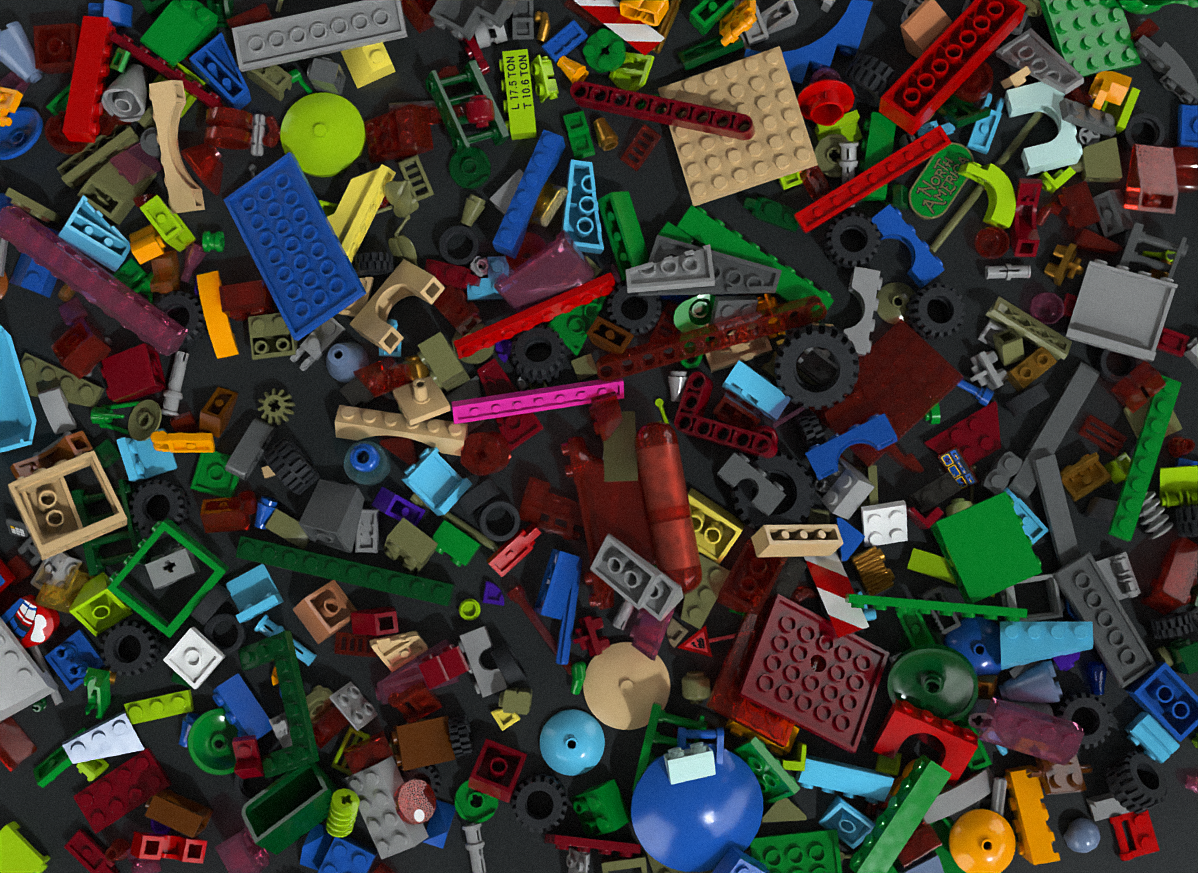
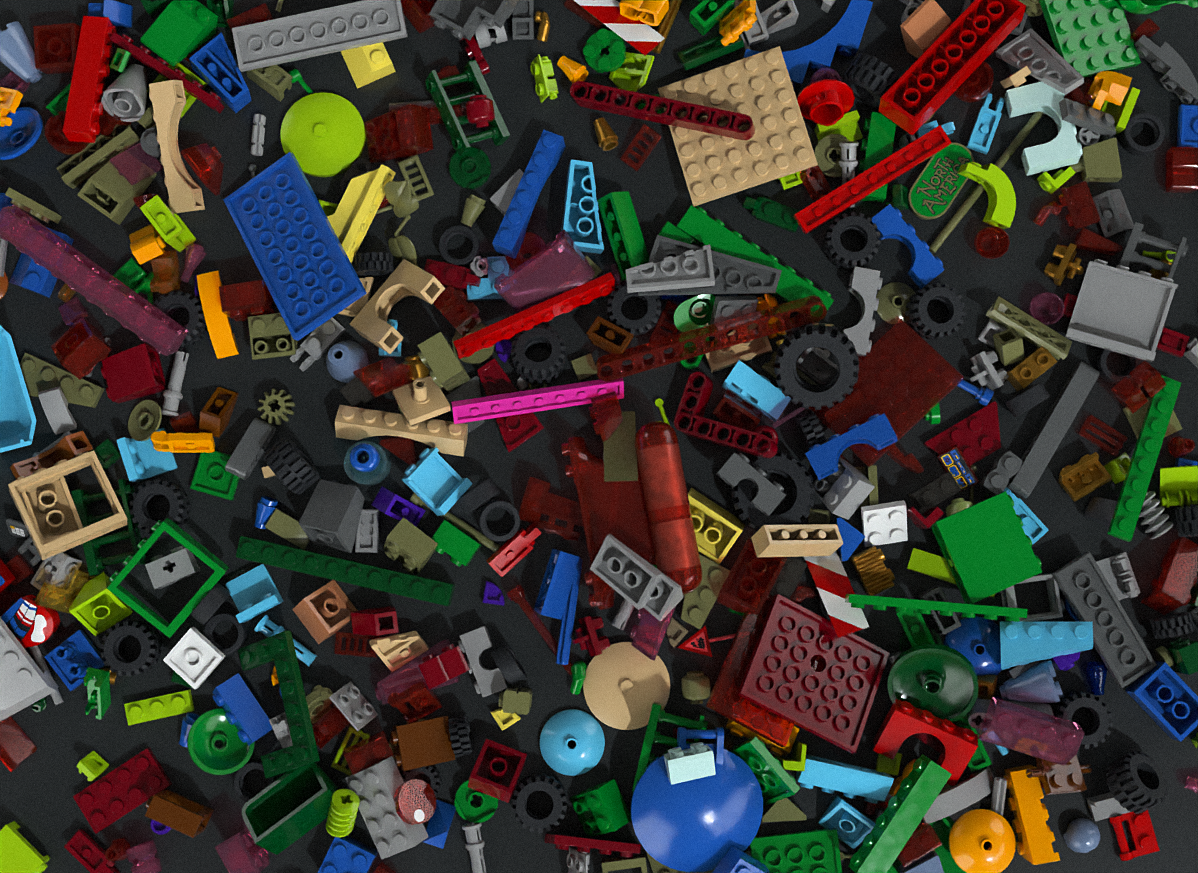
(53, 765): green plate -> none
(94, 236): medium azure wedge -> none
(104, 416): green plant -> none
(104, 740): wing -> none
(176, 847): red arch -> none
(213, 241): green wheel -> none
(228, 128): clear red wheel -> none
(228, 513): clear red hinge -> none
(247, 757): dark red slope -> none
(273, 135): clear red arm -> none
(315, 847): blue slope -> none
(326, 76): dark grey brick -> none
(469, 609): lime plate -> none
(482, 443): clear red brick -> none
(519, 94): lime brick -> none
(547, 204): clear yellow tile -> none
(564, 41): blue plate -> none
(575, 324): green wing -> none
(579, 135): green slope -> none
(677, 384): light grey cone -> none
(870, 614): medium azure hand -> none
(961, 113): dark green wing -> none
(1008, 271): light grey pin -> none
(1023, 227): dark red arch -> none
(1056, 509): dark grey tile -> none
(1151, 180): clear red slope -> none
(1151, 737): medium azure brick -> none

